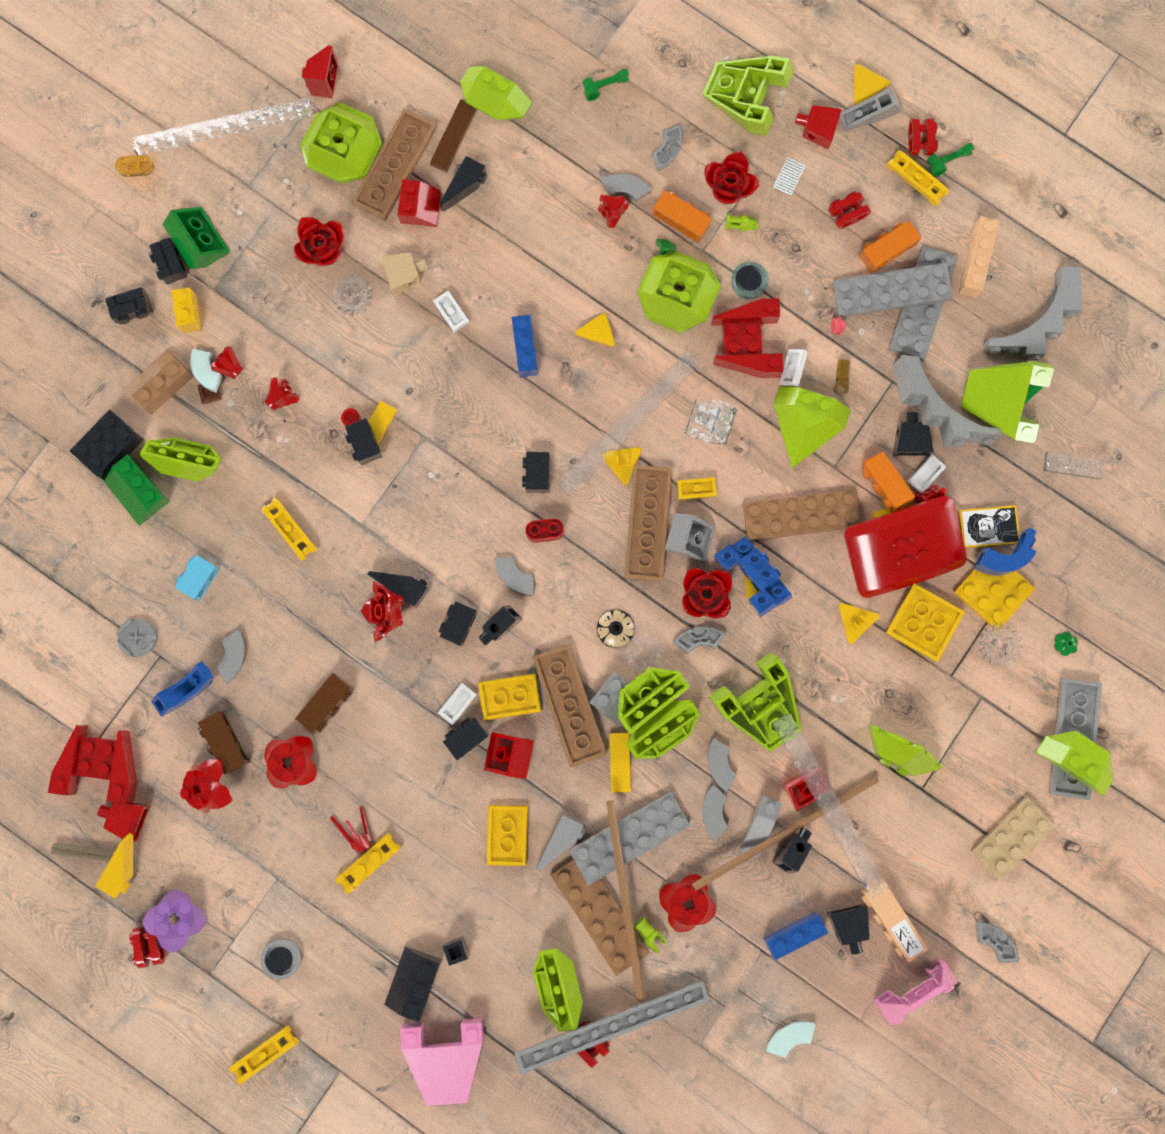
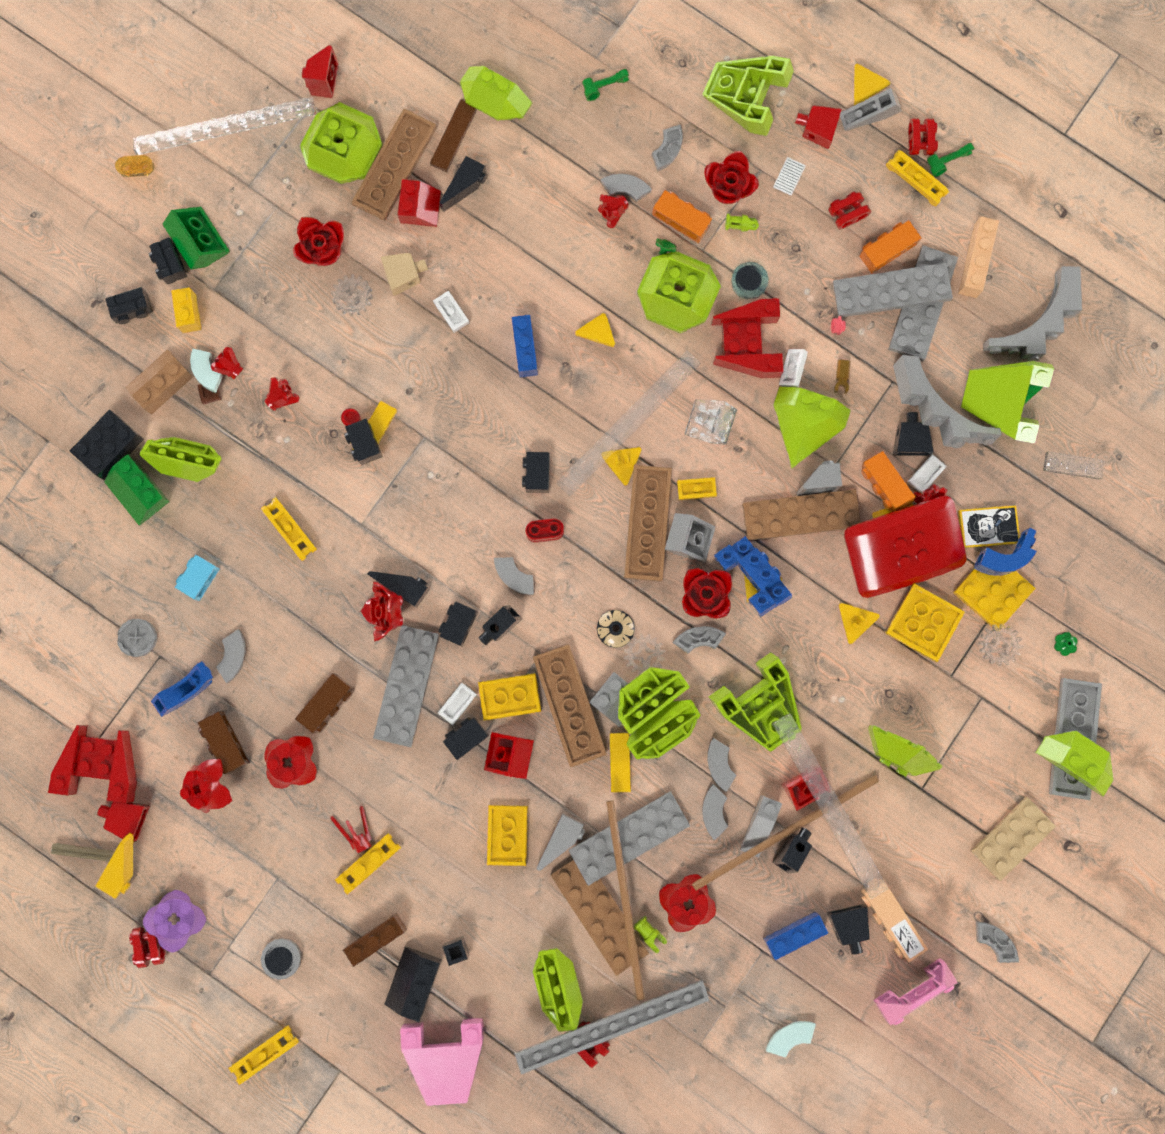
(374, 939): none -> reddish brown brick
(406, 686): none -> light grey plate
(823, 480): none -> light grey slope

